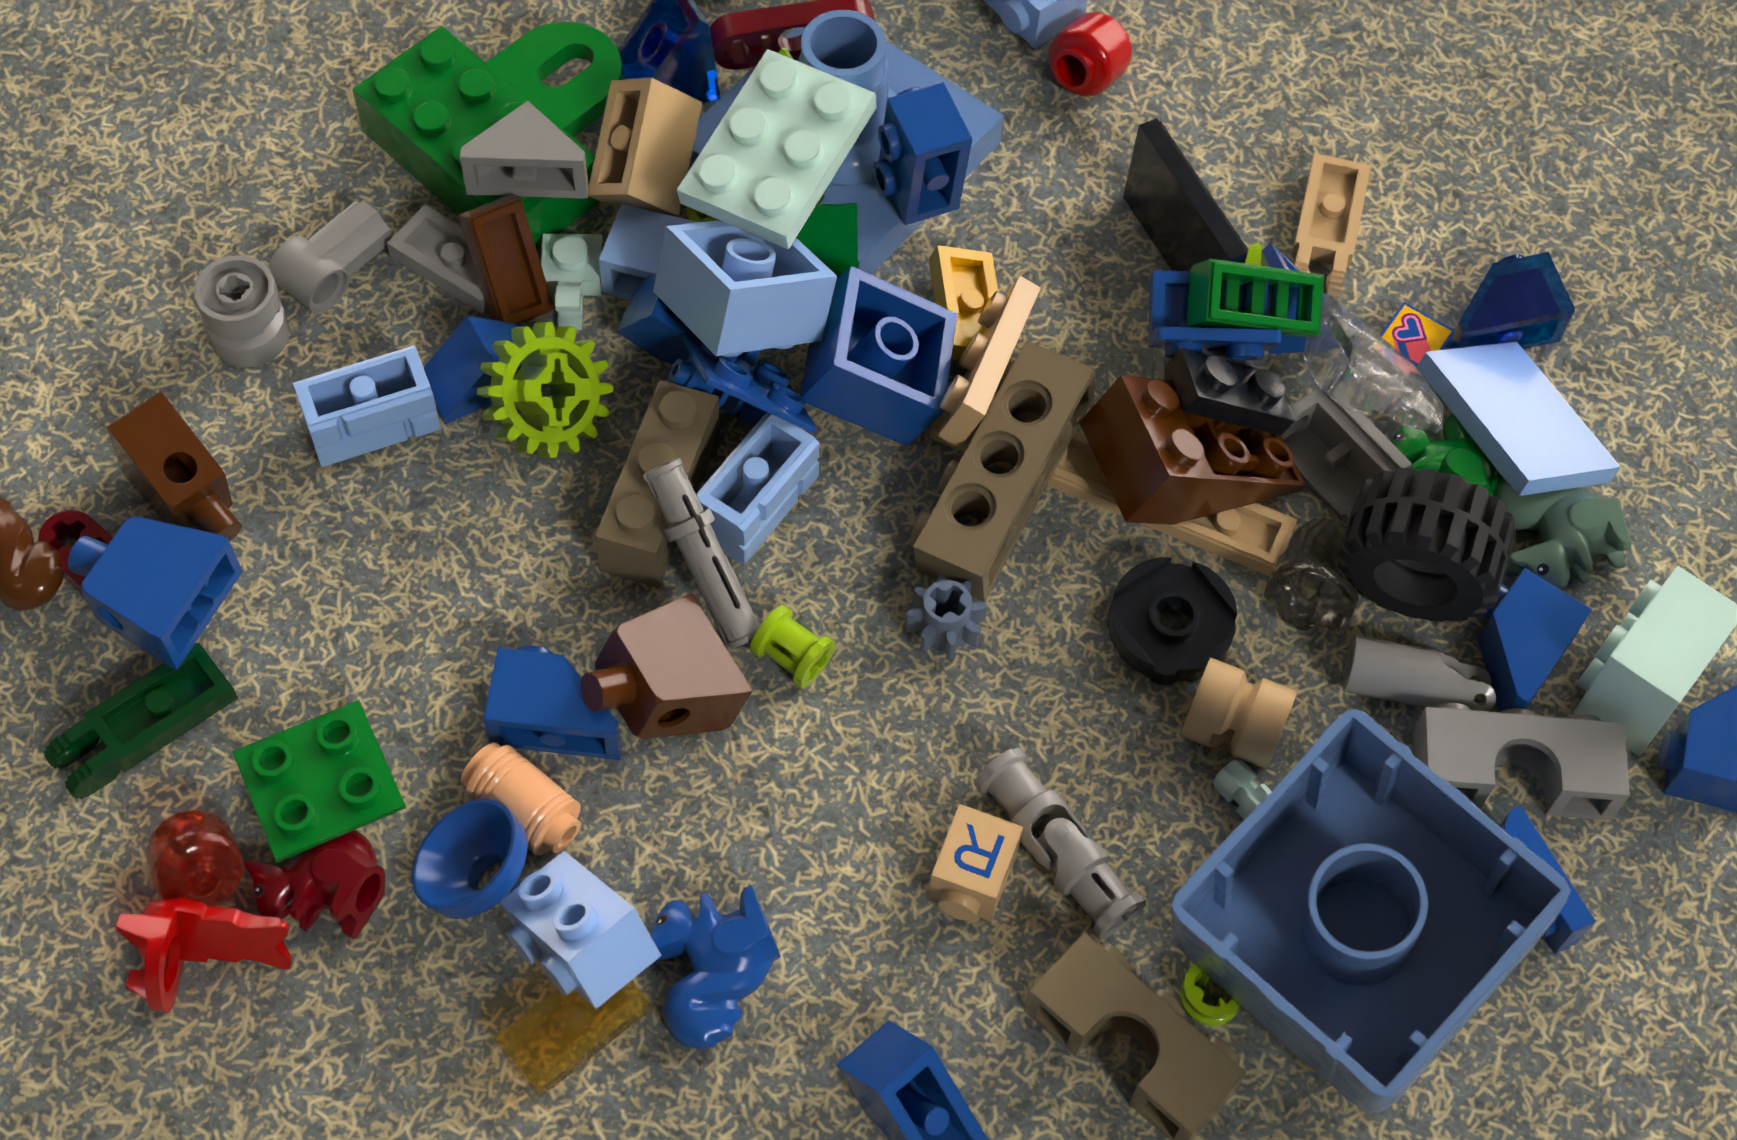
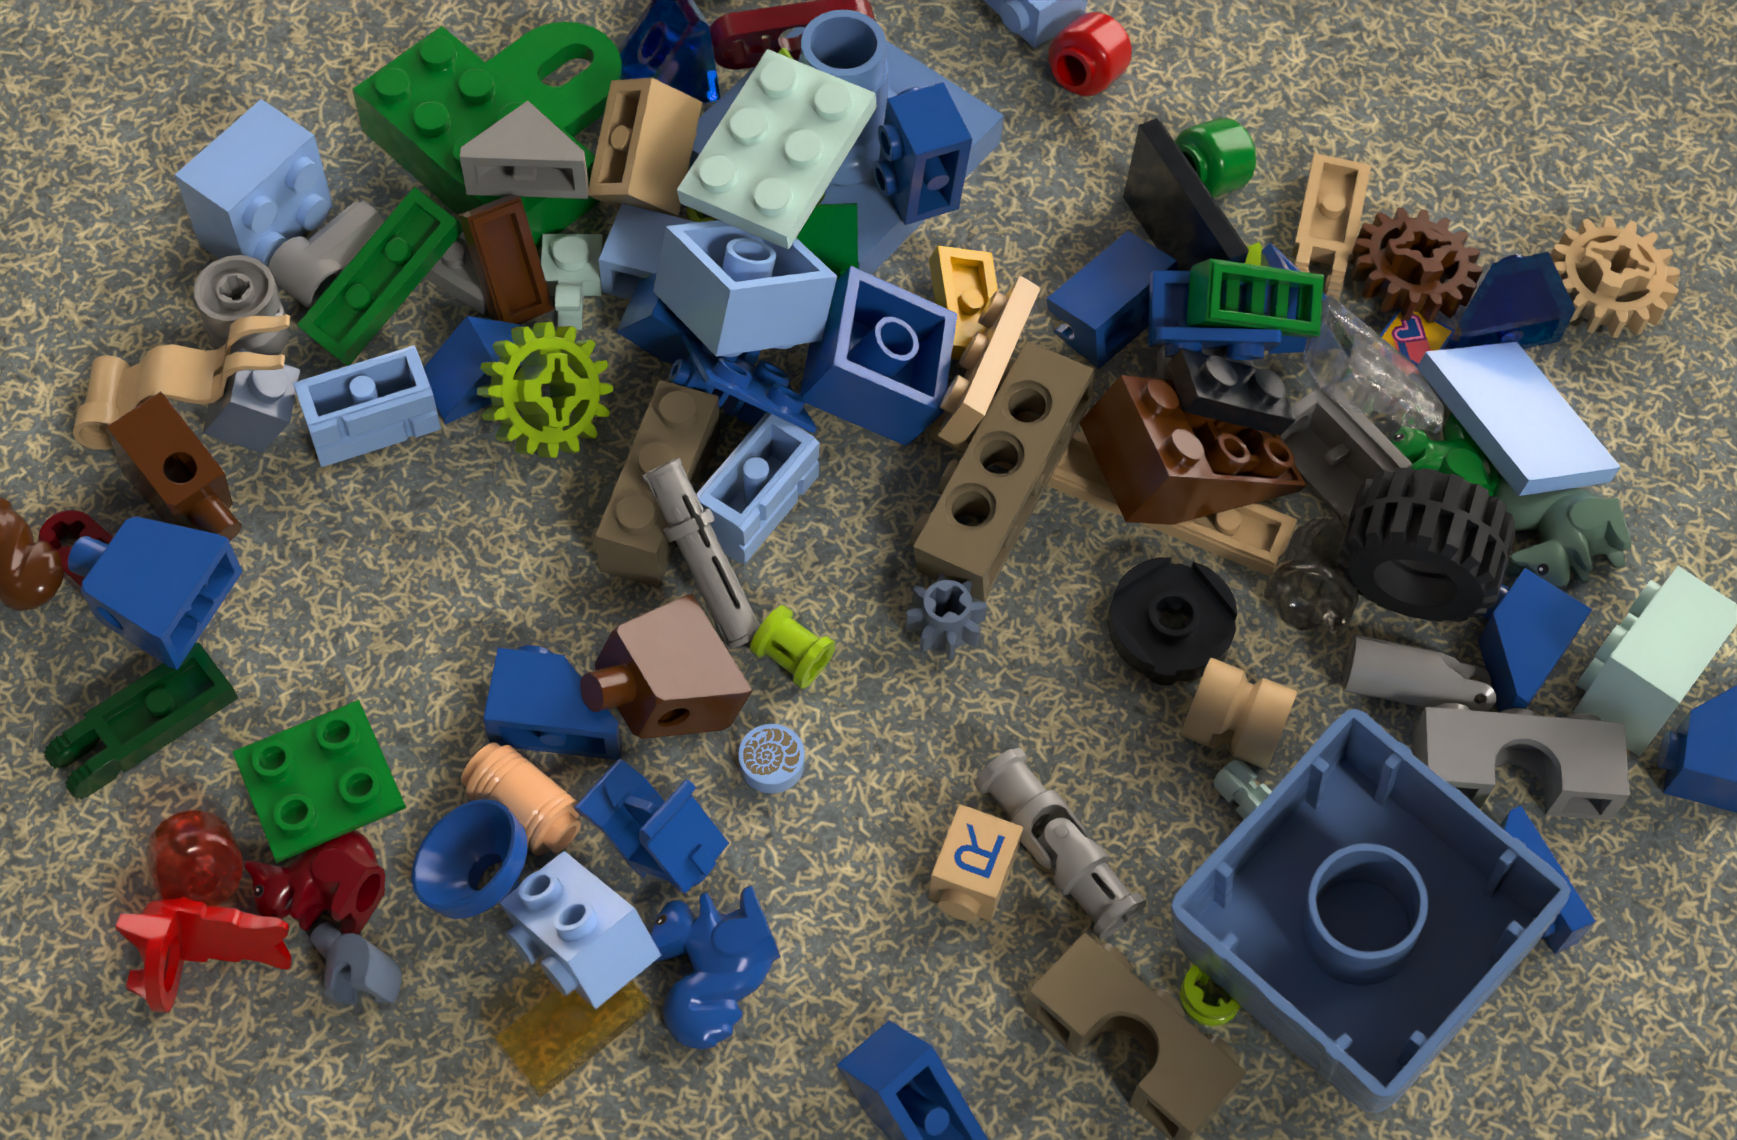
(174, 370): none -> tan flag
(253, 407): none -> sand blue brick
(255, 186): none -> light blue brick
(355, 966): none -> sand blue piece
(381, 276): none -> green plate
(654, 835): none -> blue piece
(771, 758): none -> light blue tile
(1108, 298): none -> blue hinge
(1219, 154): none -> green head
(1415, 265): none -> reddish brown gear
(1615, 276): none -> tan gear

